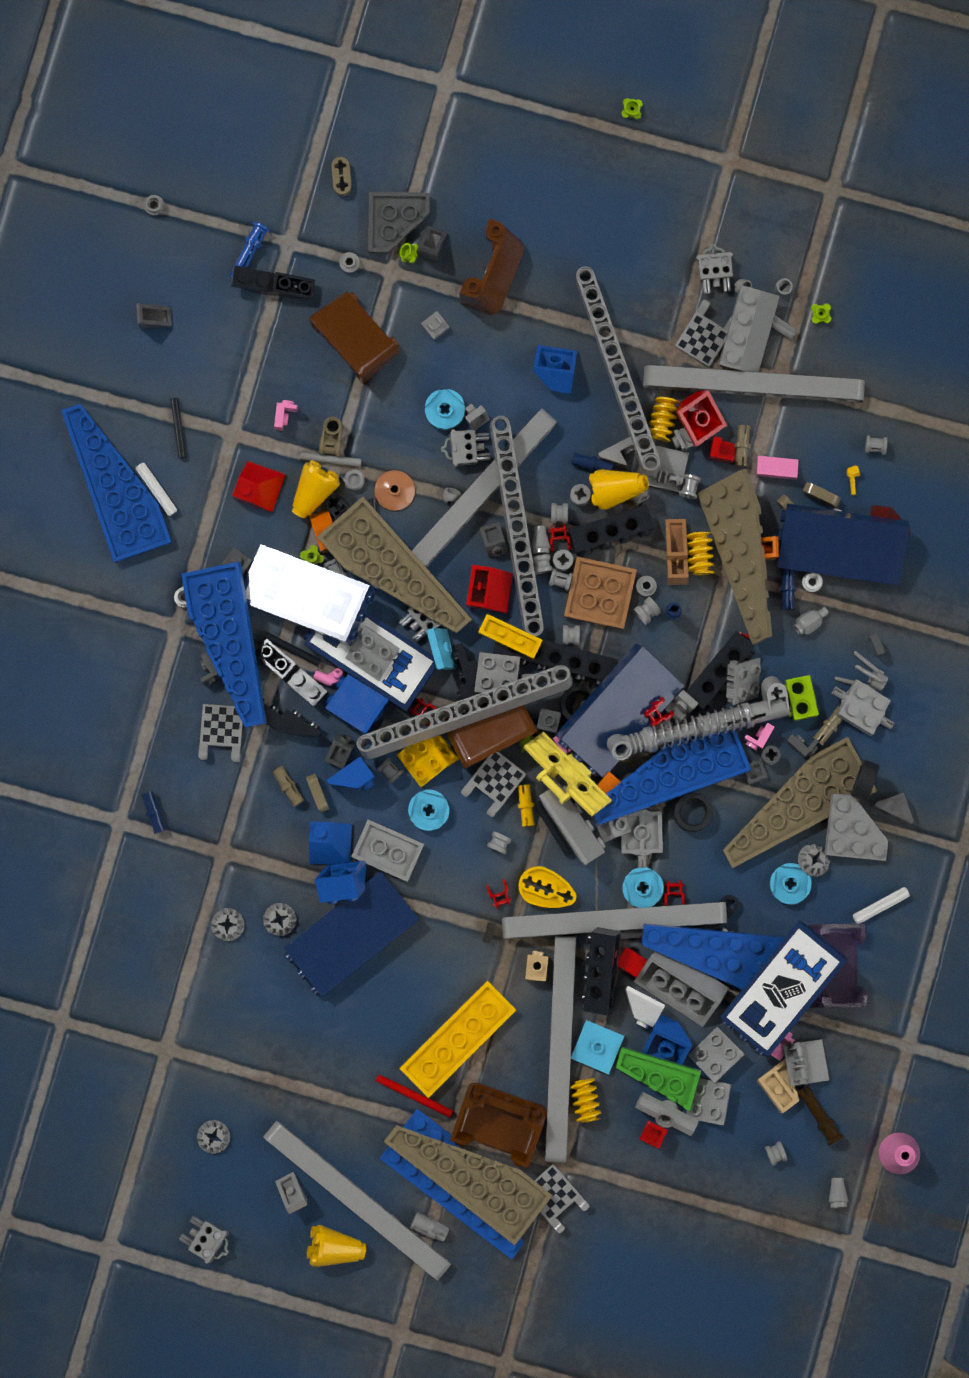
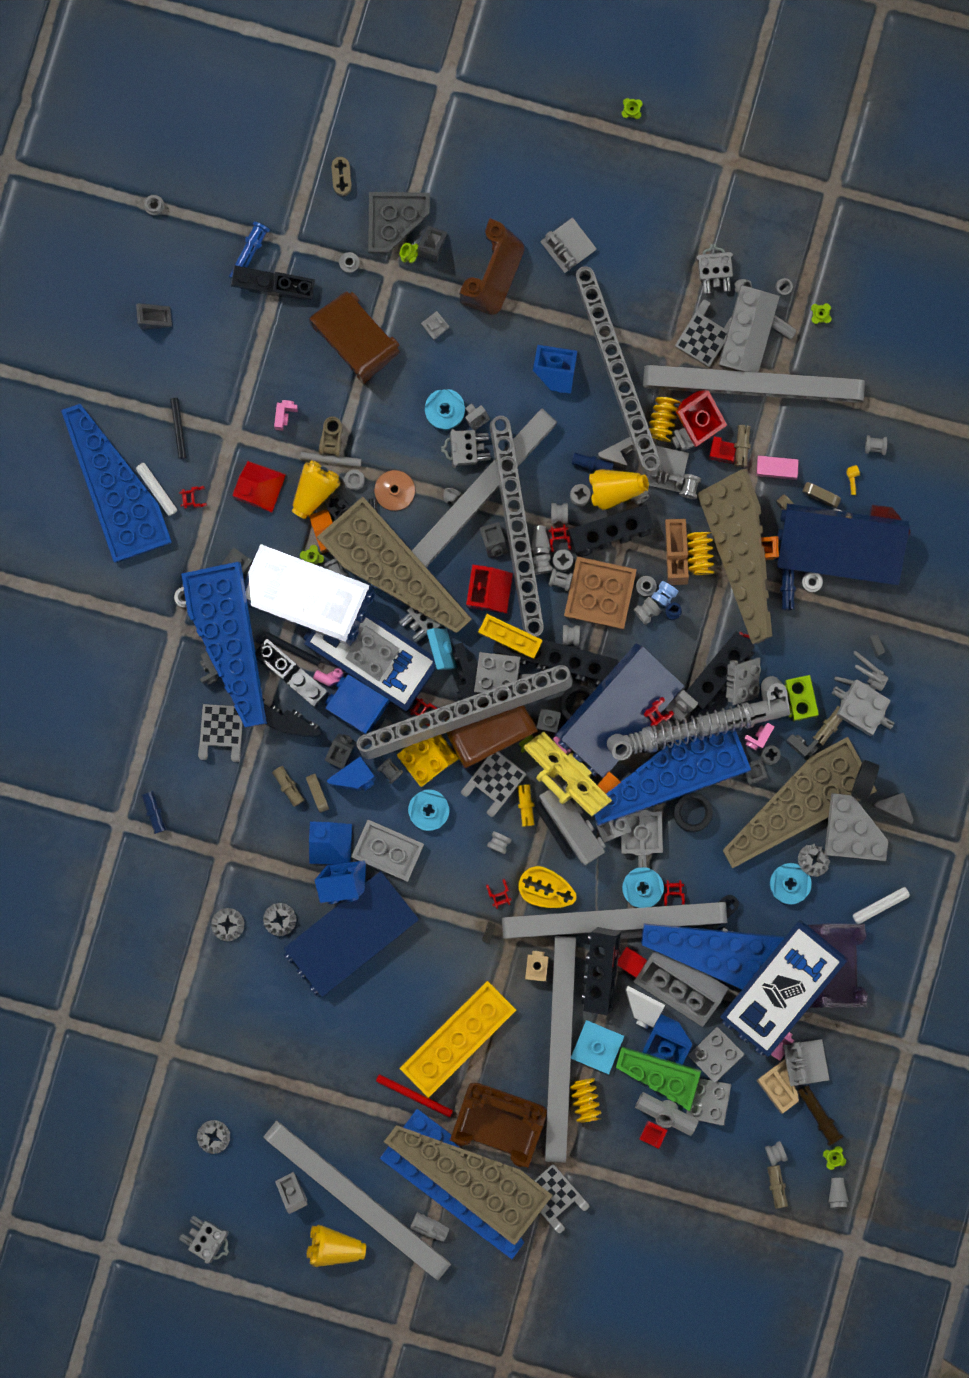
(193, 489): none -> red piece
(568, 245): none -> light grey hinge
(664, 594): none -> light blue wheel
(777, 1186): none -> dark tan pin
(810, 621): light grey plant -> none
(840, 1161): none -> lime plate
(891, 1151): bright pink cone -> none

